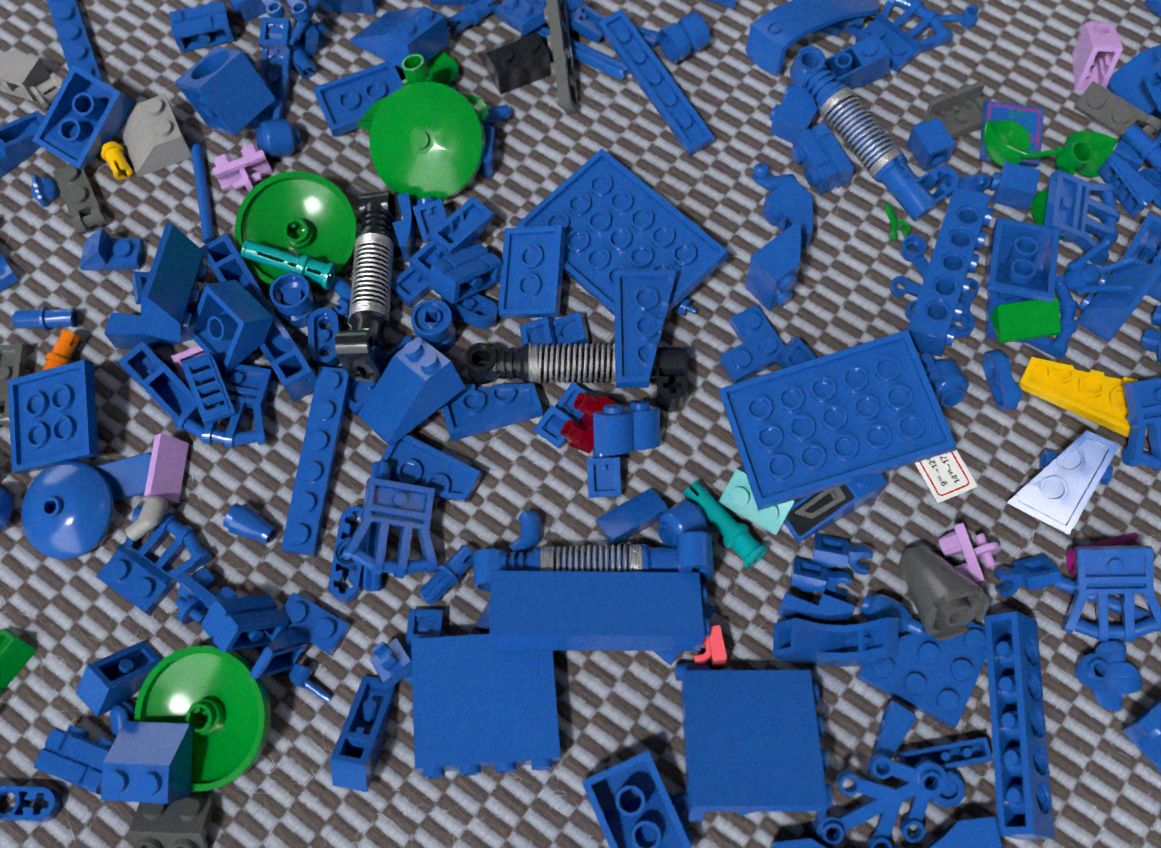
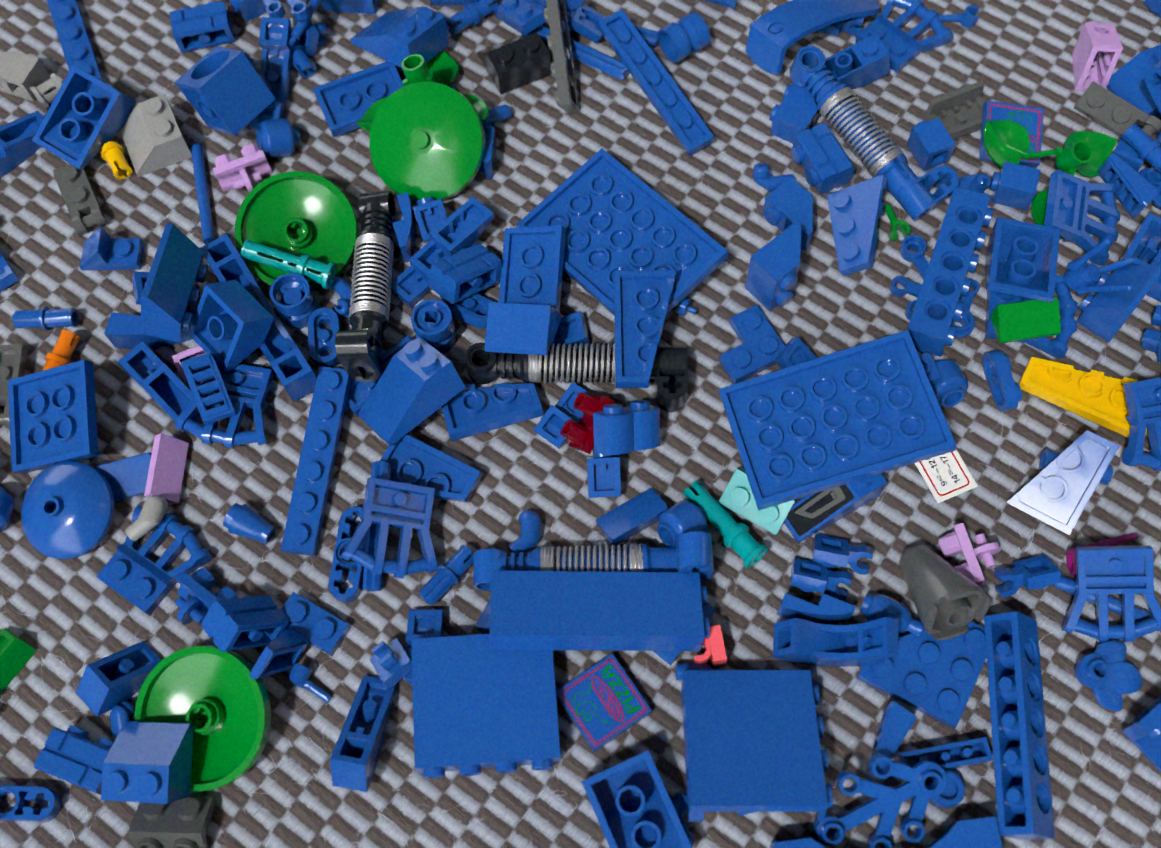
(44, 189): blue piece -> none
(521, 328): none -> blue slope
(603, 702): none -> blue tile
(854, 223): none -> wing

